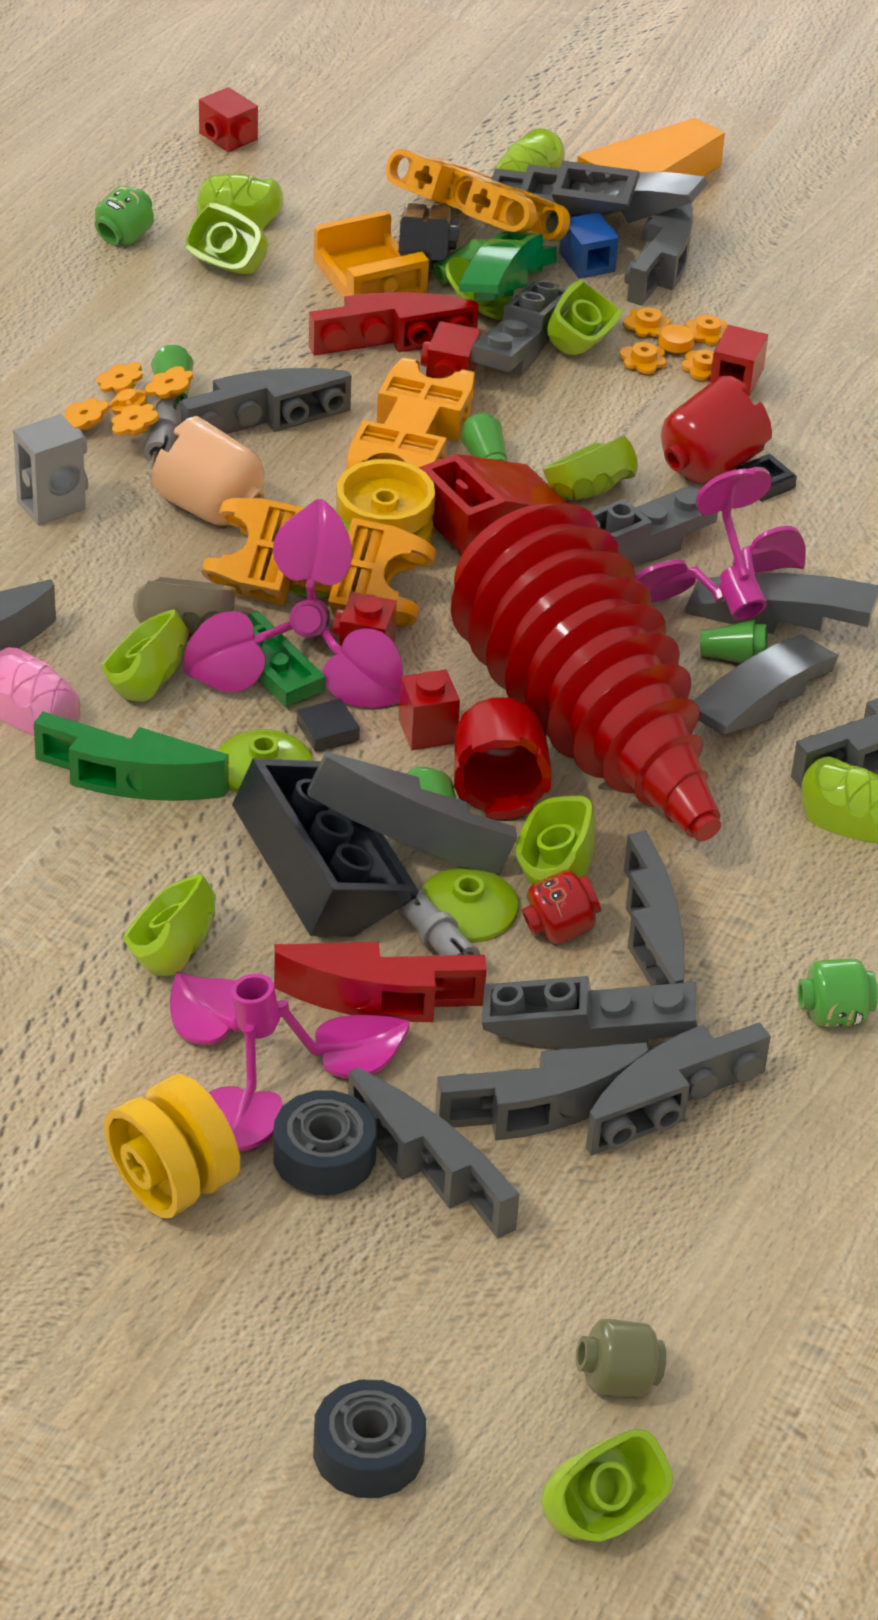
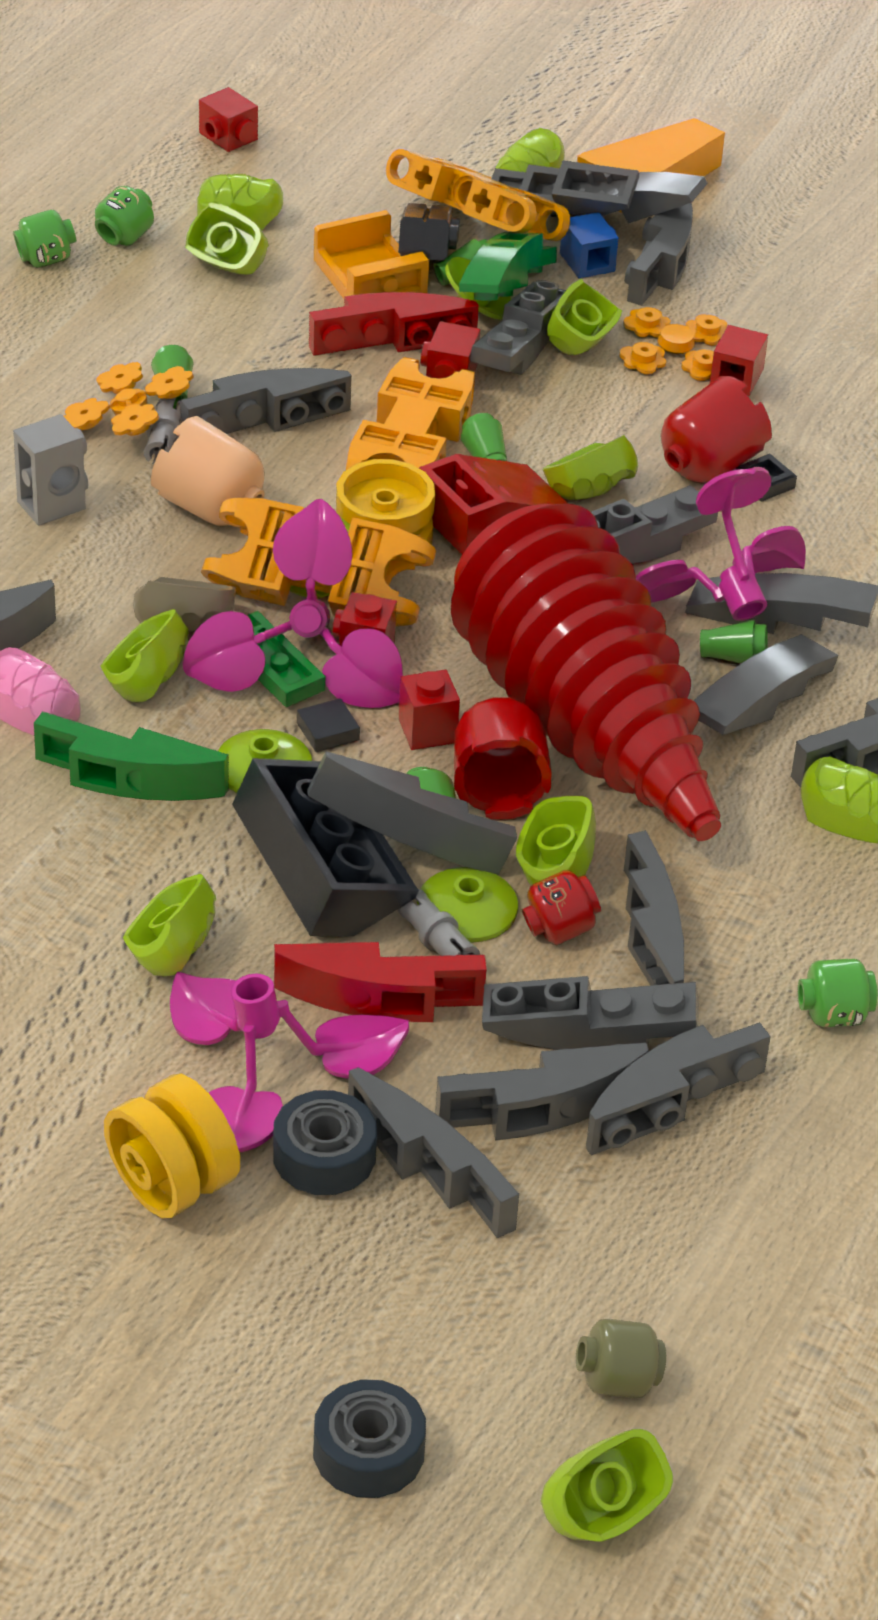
(44, 238): none -> bright green head

